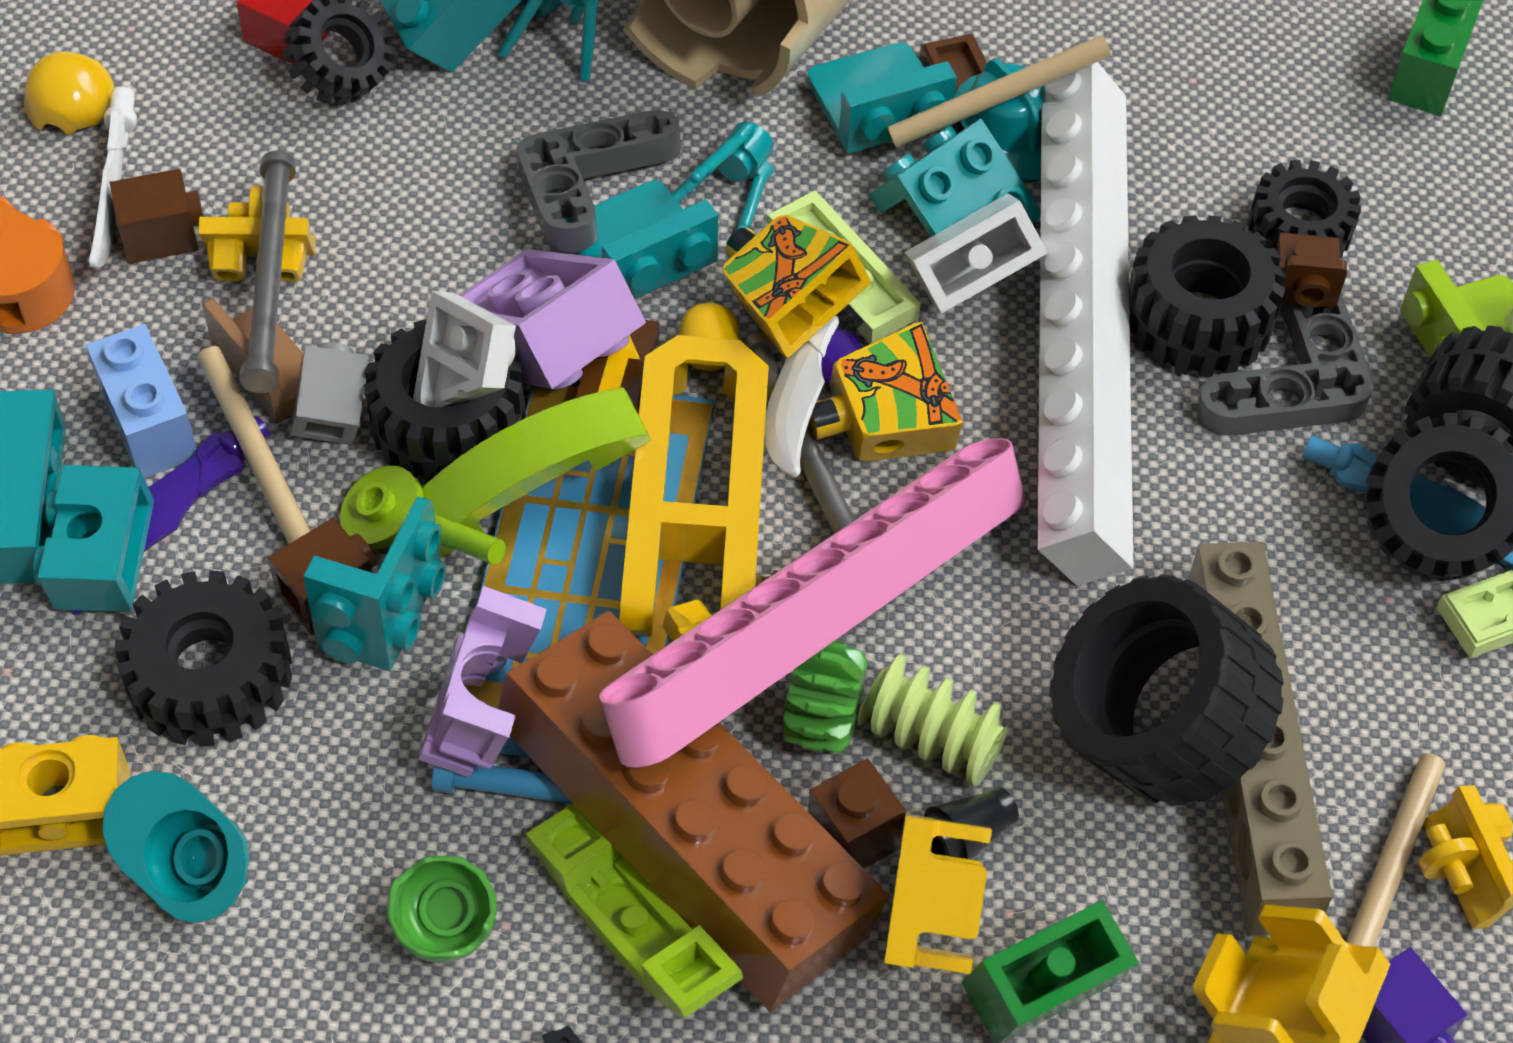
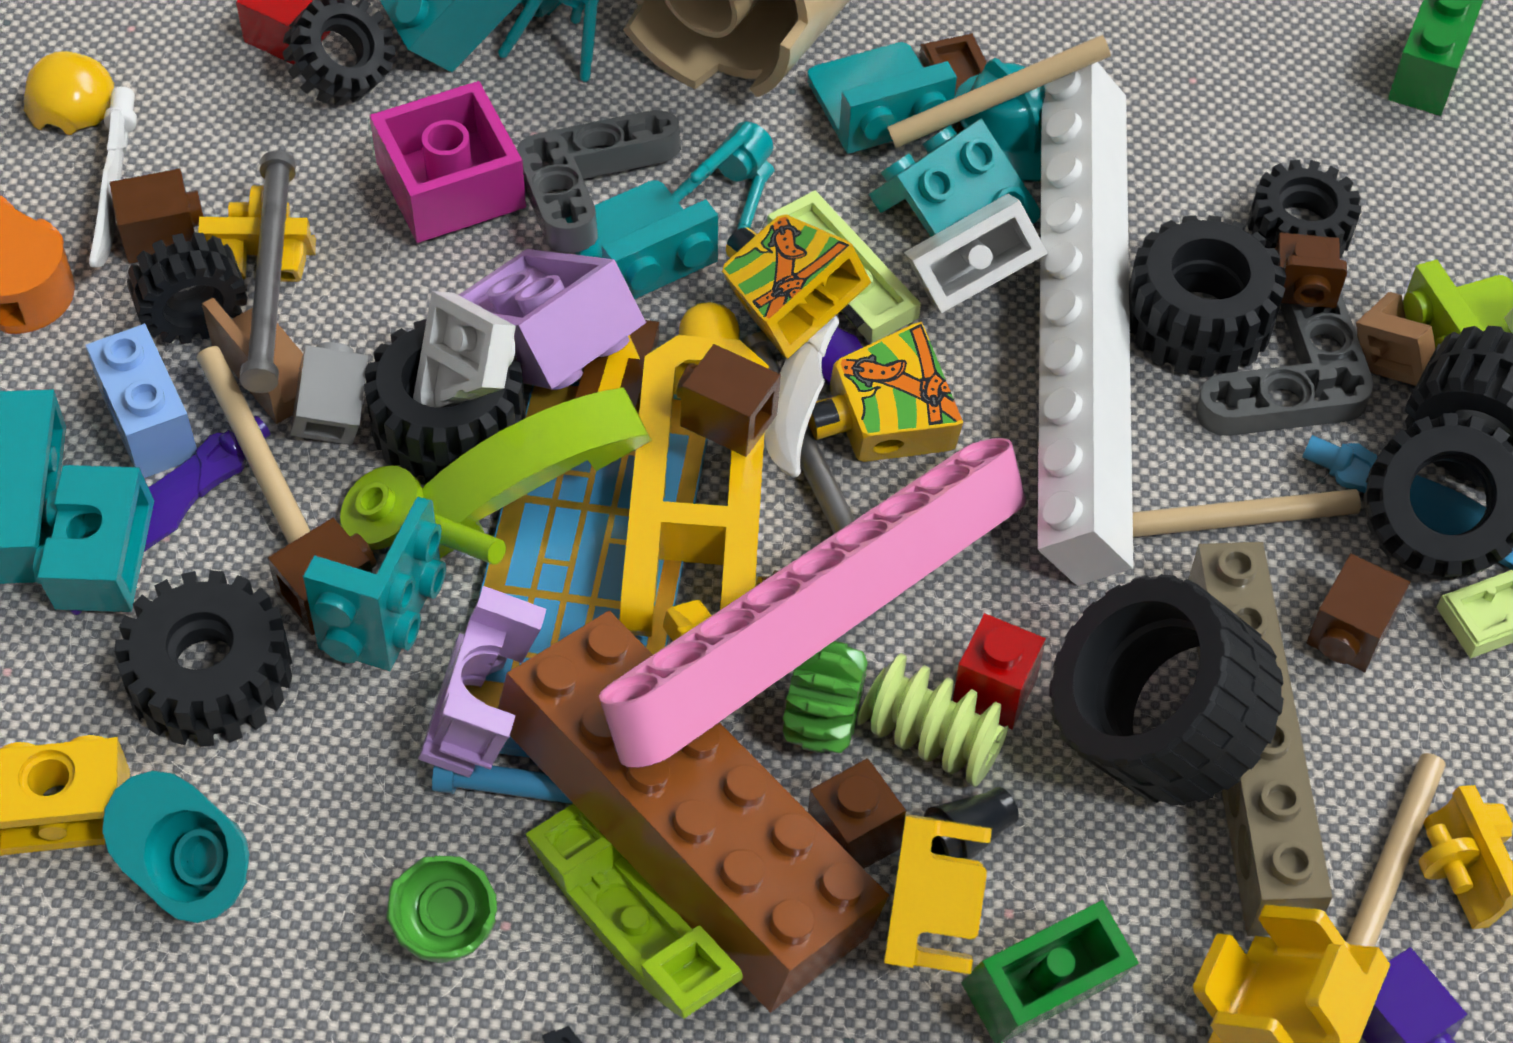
(181, 265): none -> black tyre
(448, 161): none -> dark pink brick
(728, 399): none -> reddish brown brick
(1000, 667): none -> red brick
(1246, 512): none -> tan piece
(1357, 613): none -> reddish brown brick
(1393, 343): none -> medium nougat bracket

